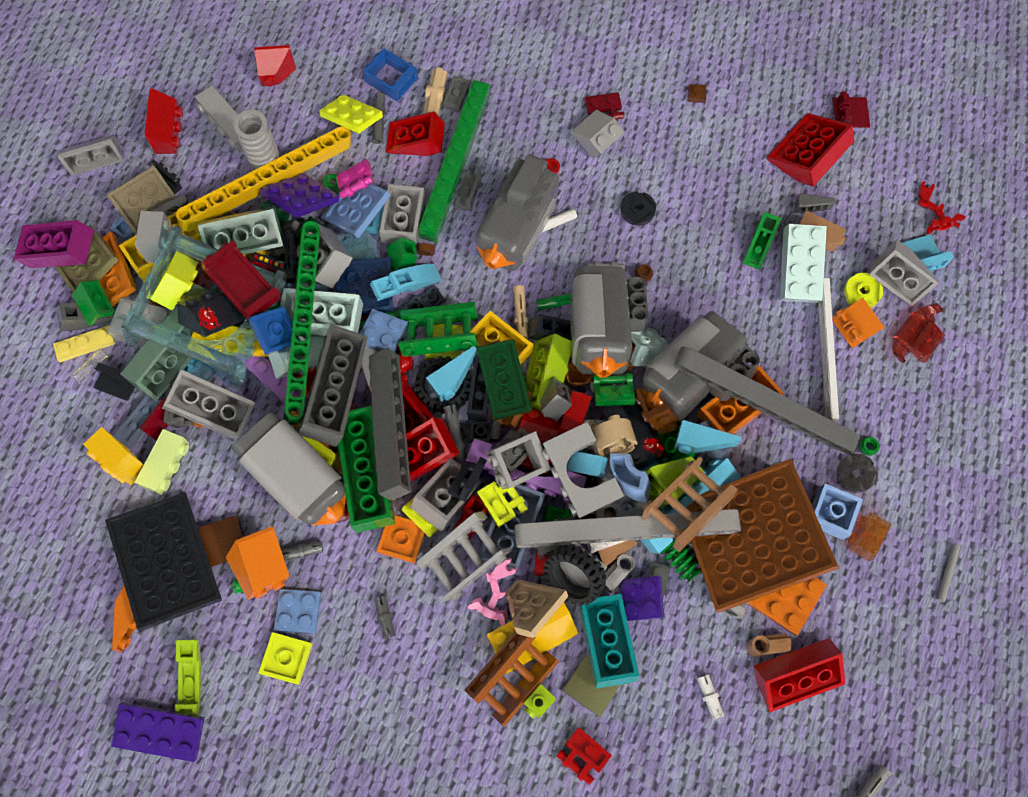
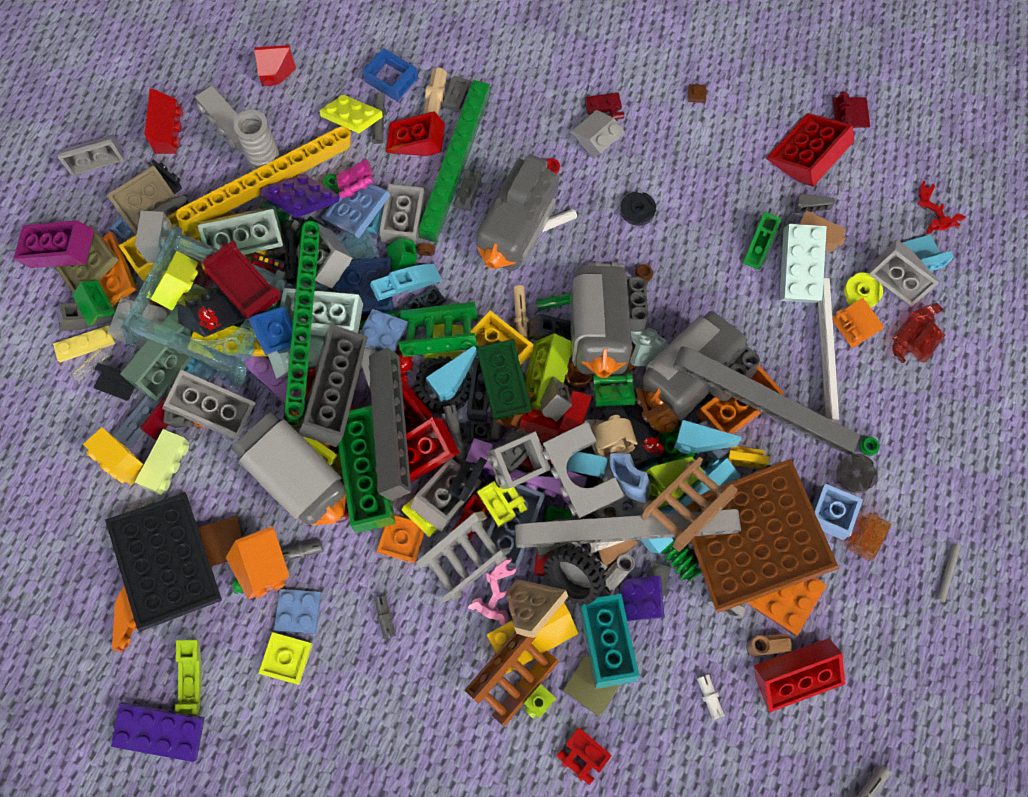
(748, 457): none -> yellow bracket

